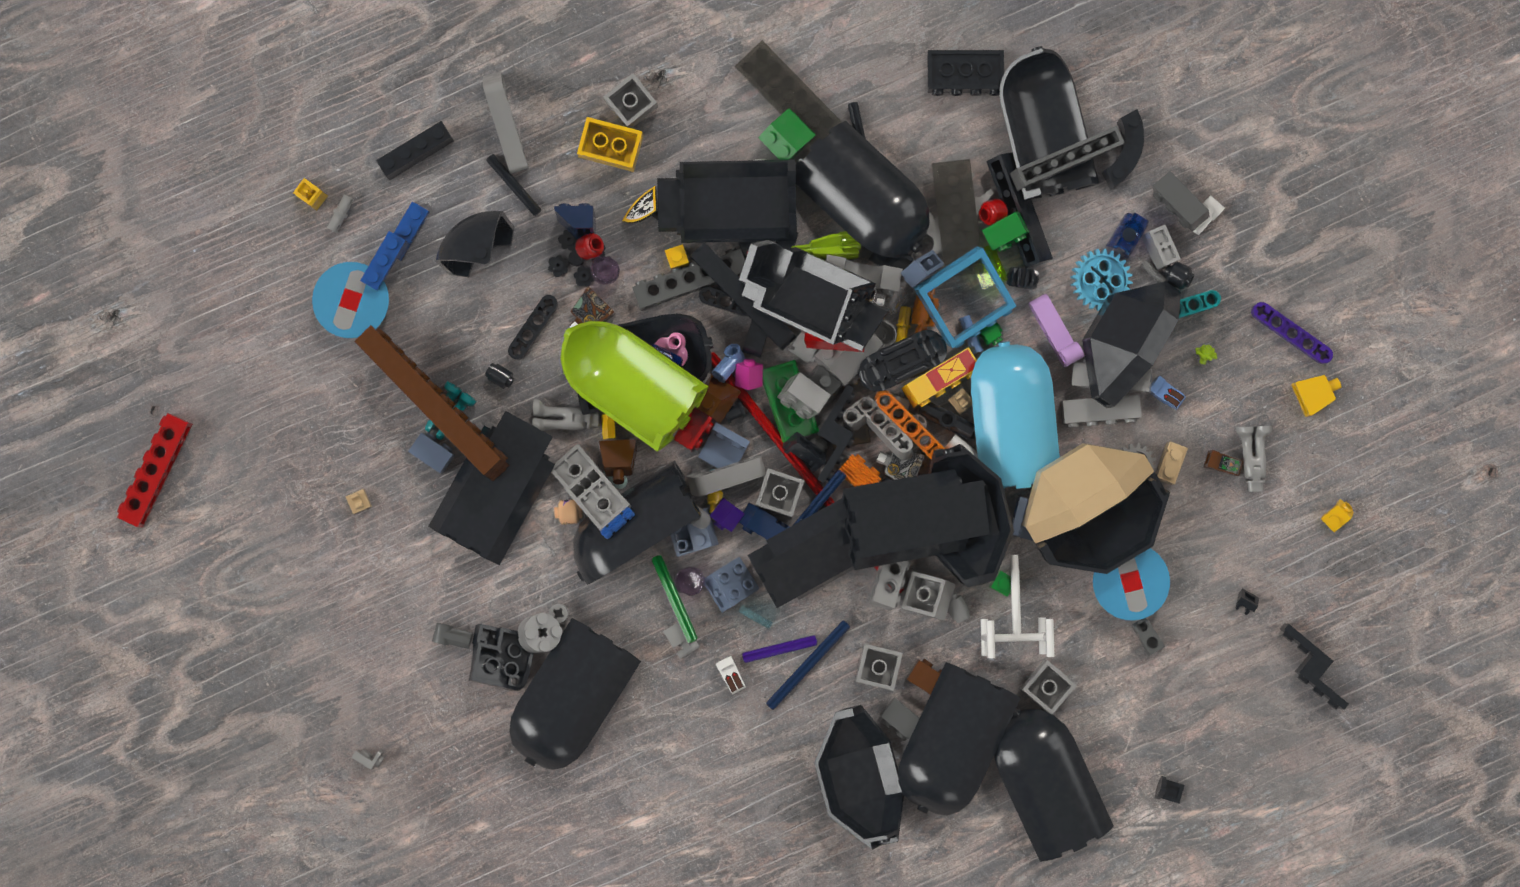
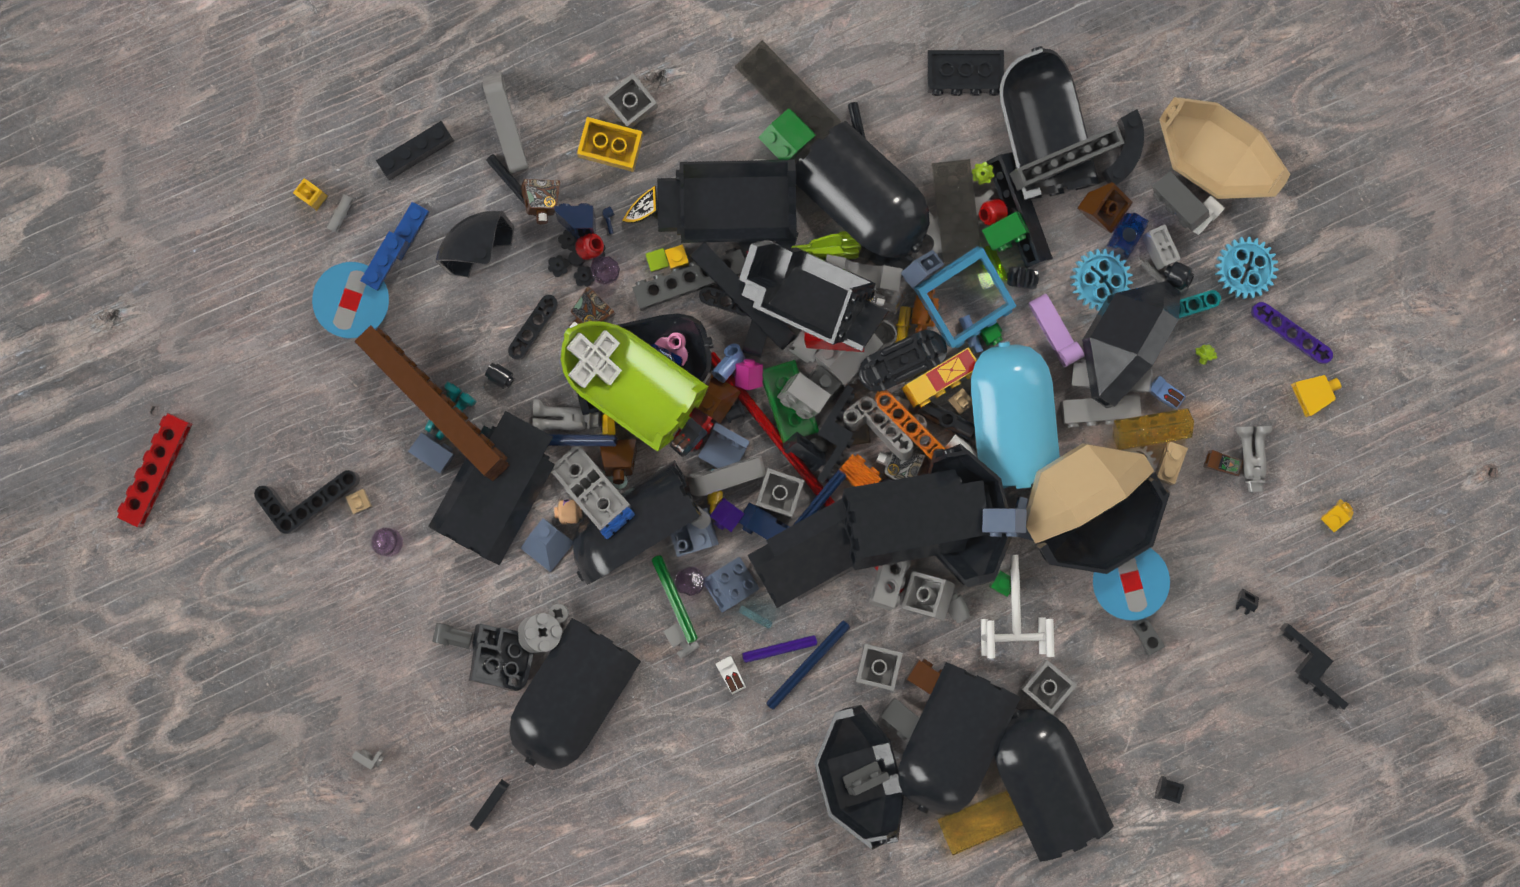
(308, 504): none -> black beam
(386, 542): none -> clear purple hair
(489, 804): none -> black beam
(540, 198): none -> torso
(547, 544): none -> sand blue slope
(583, 440): none -> dark blue axle
(594, 359): none -> white plate
(607, 213): none -> dark blue hand
(657, 260): none -> lime tile
(688, 438): none -> black leg
(864, 778): none -> dark grey bracket
(980, 822): none -> clear yellow container
(982, 173): none -> lime plant
(1004, 521): none -> sand blue brick
(1105, 206): none -> reddish brown slope
(1153, 429): none -> clear yellow brick
(1220, 151): none -> tan panel
(1262, 274): none -> medium azure gear

